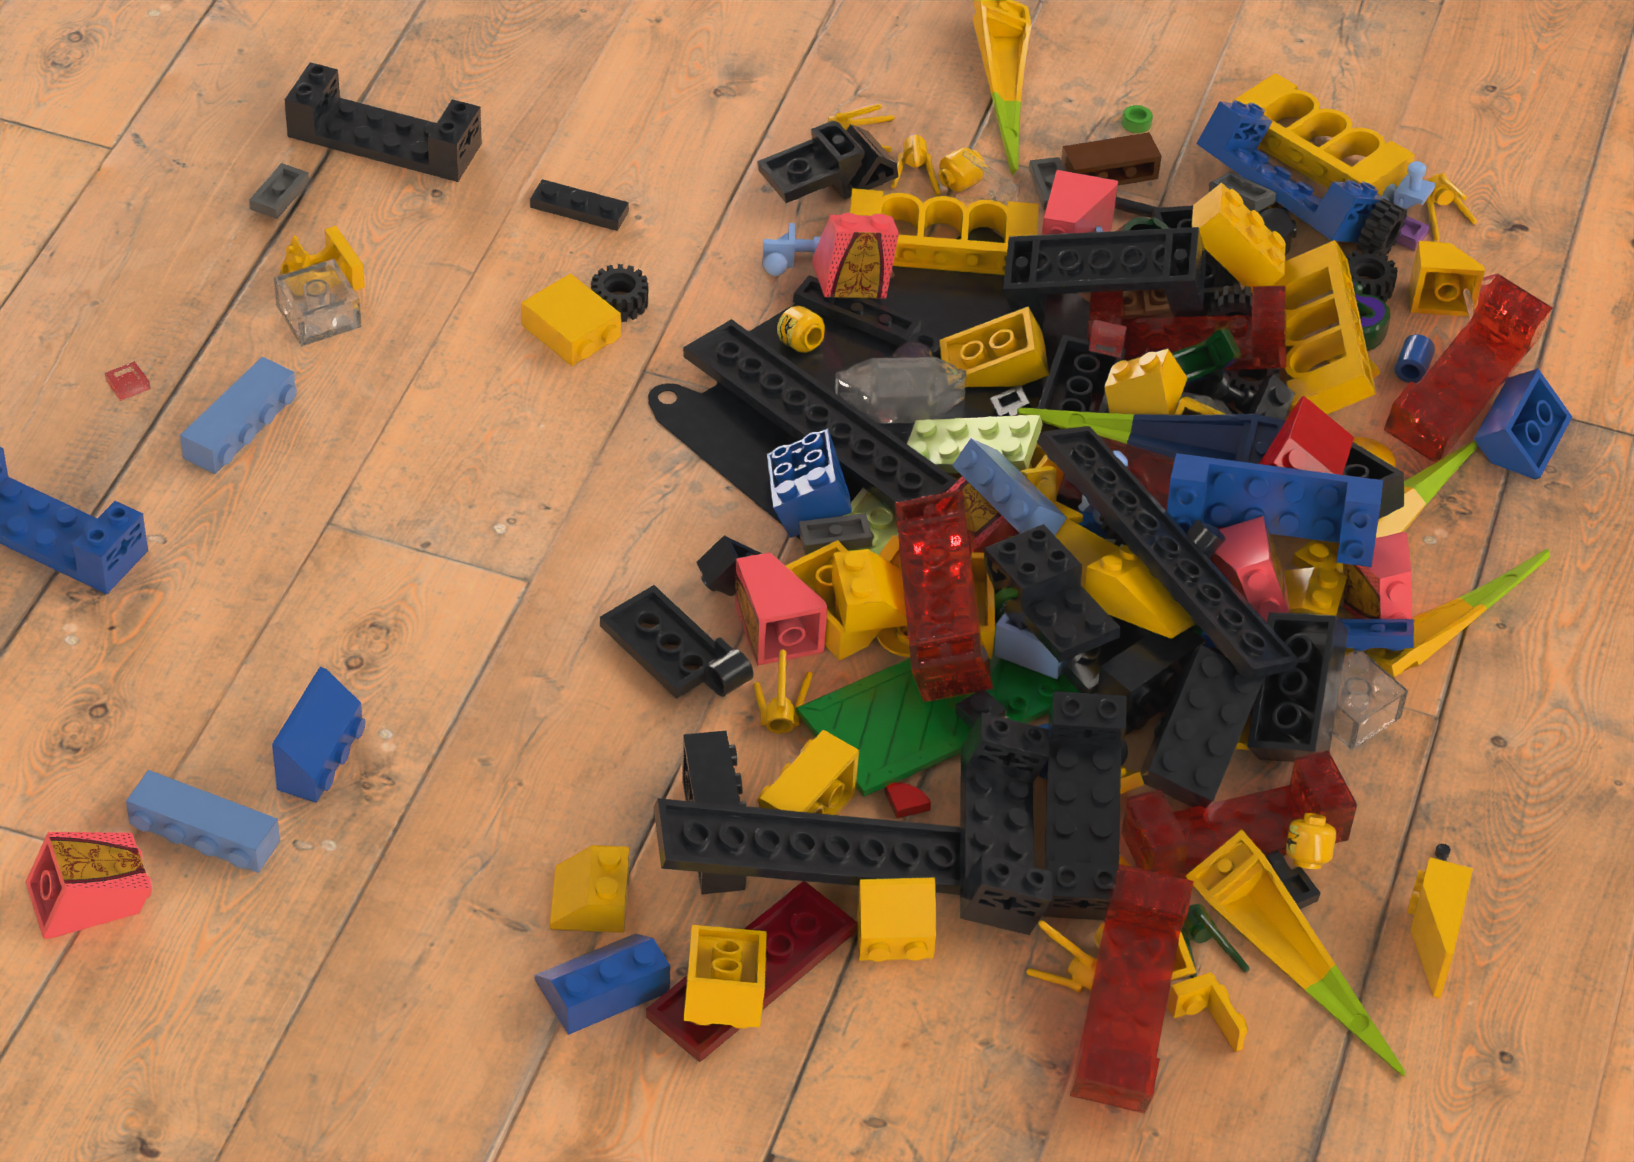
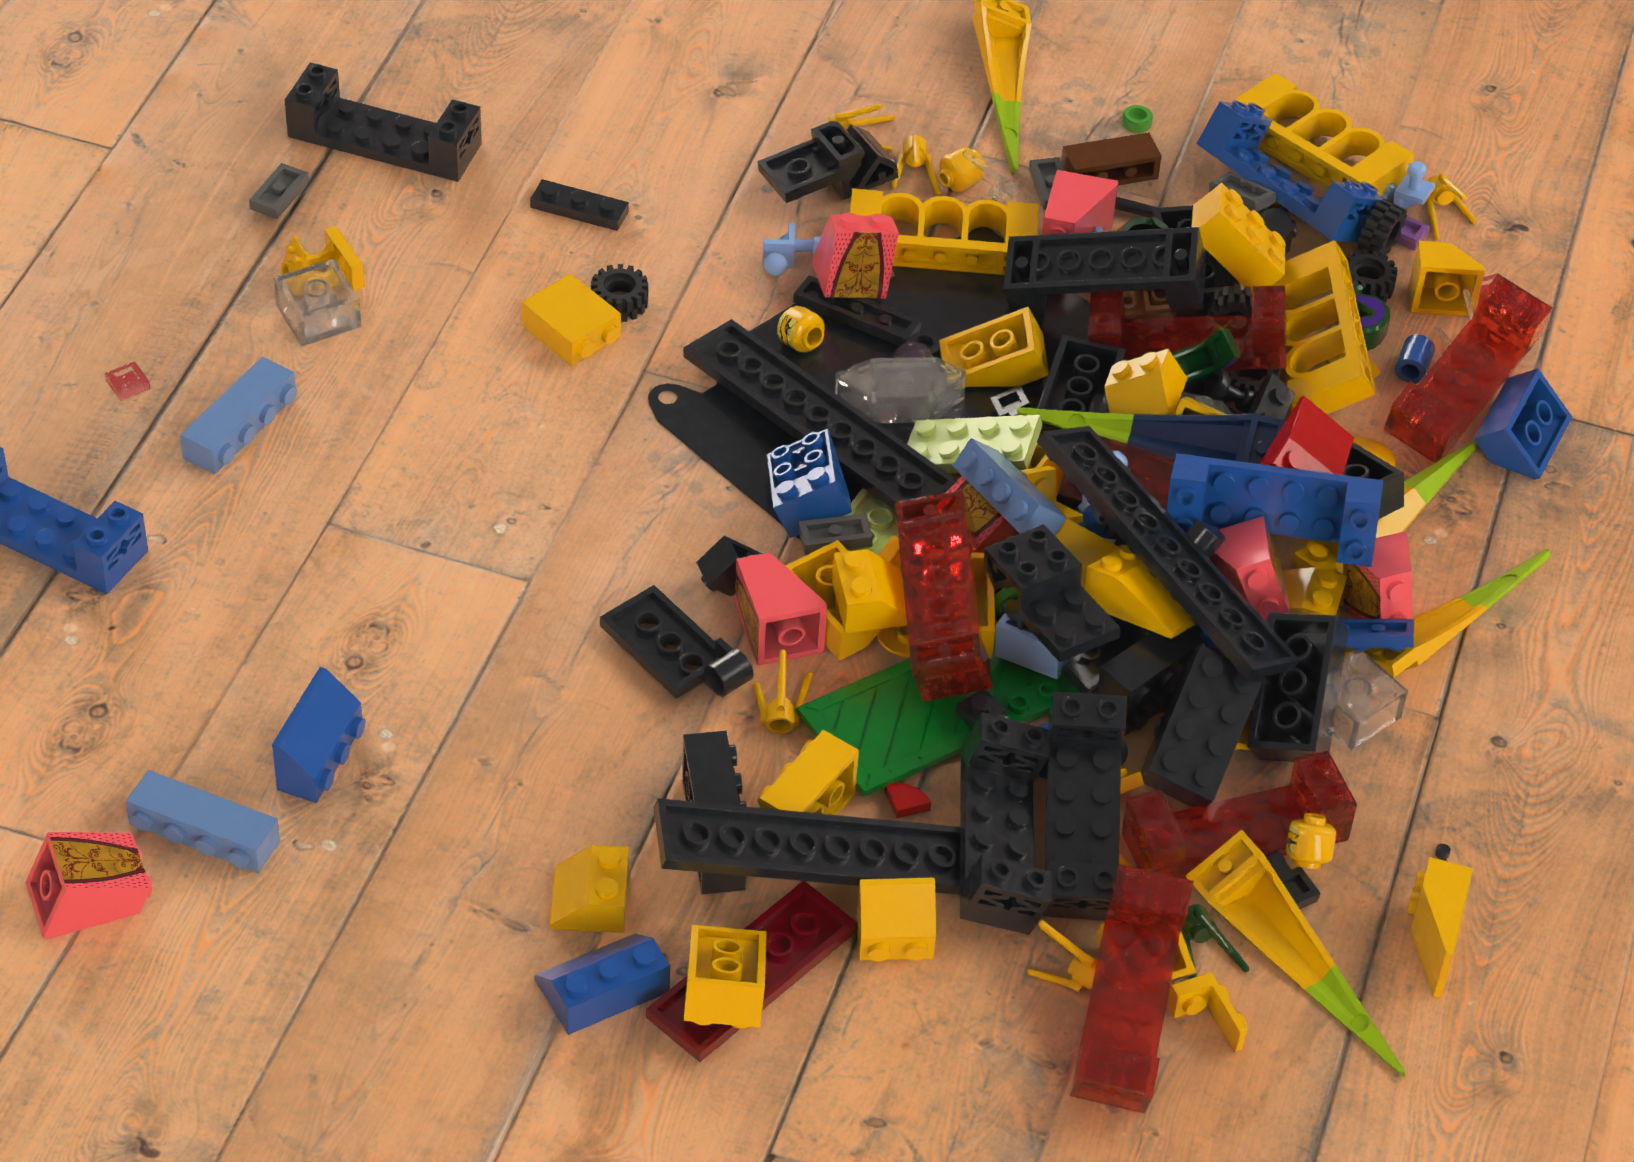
(1107, 338): clear tile -> none

